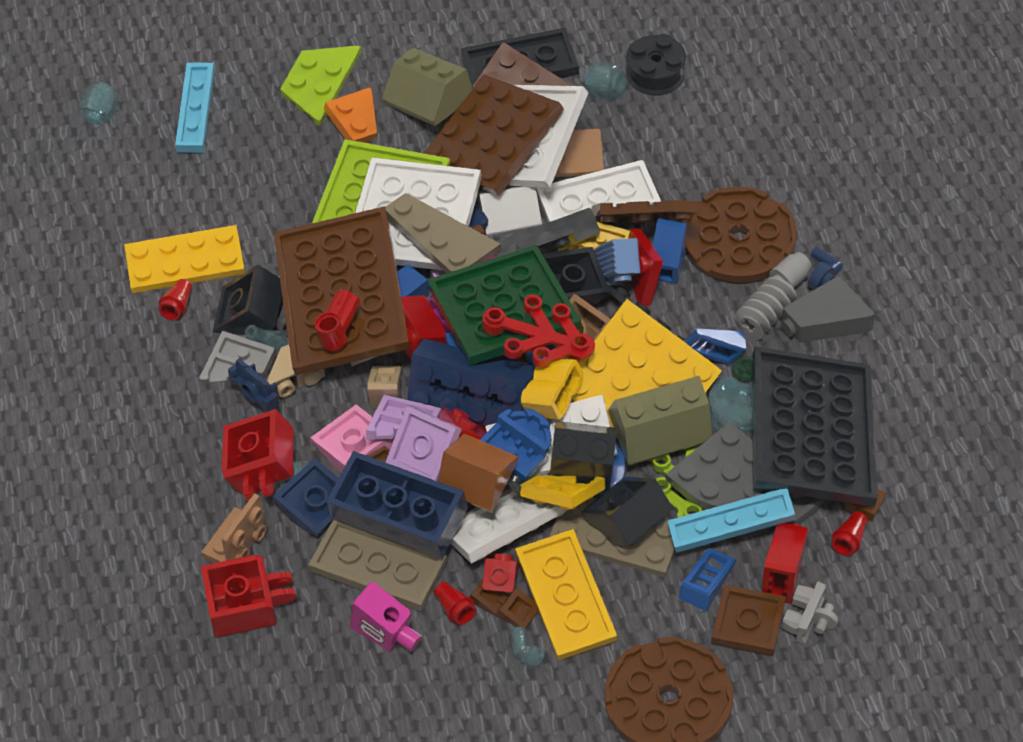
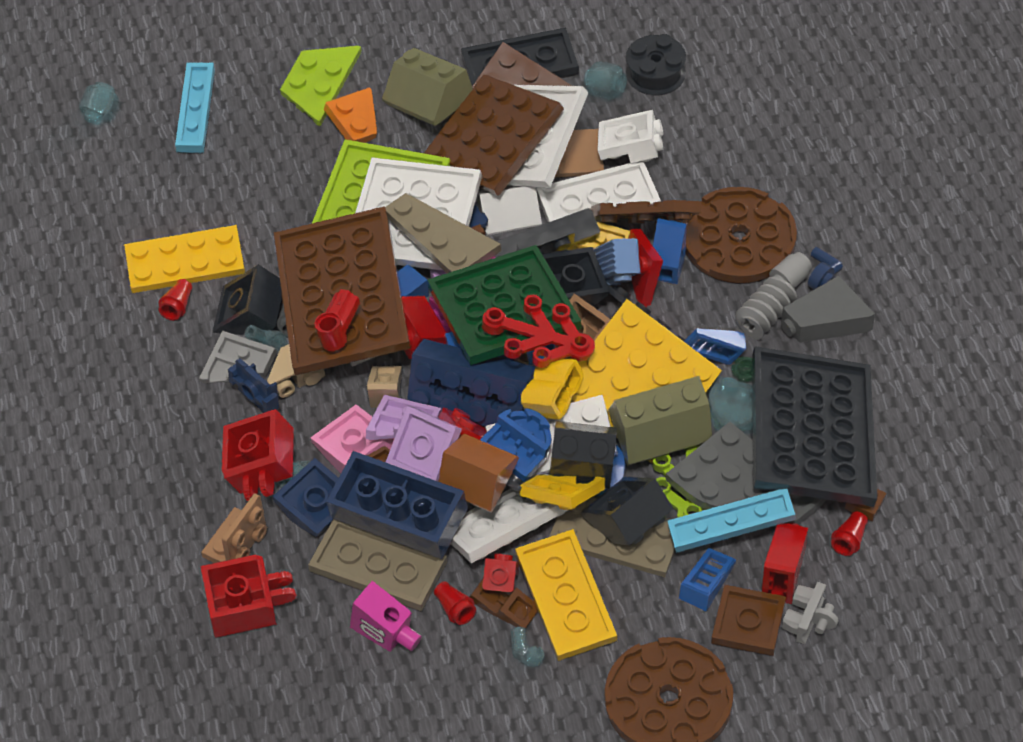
(632, 135): none -> white plate

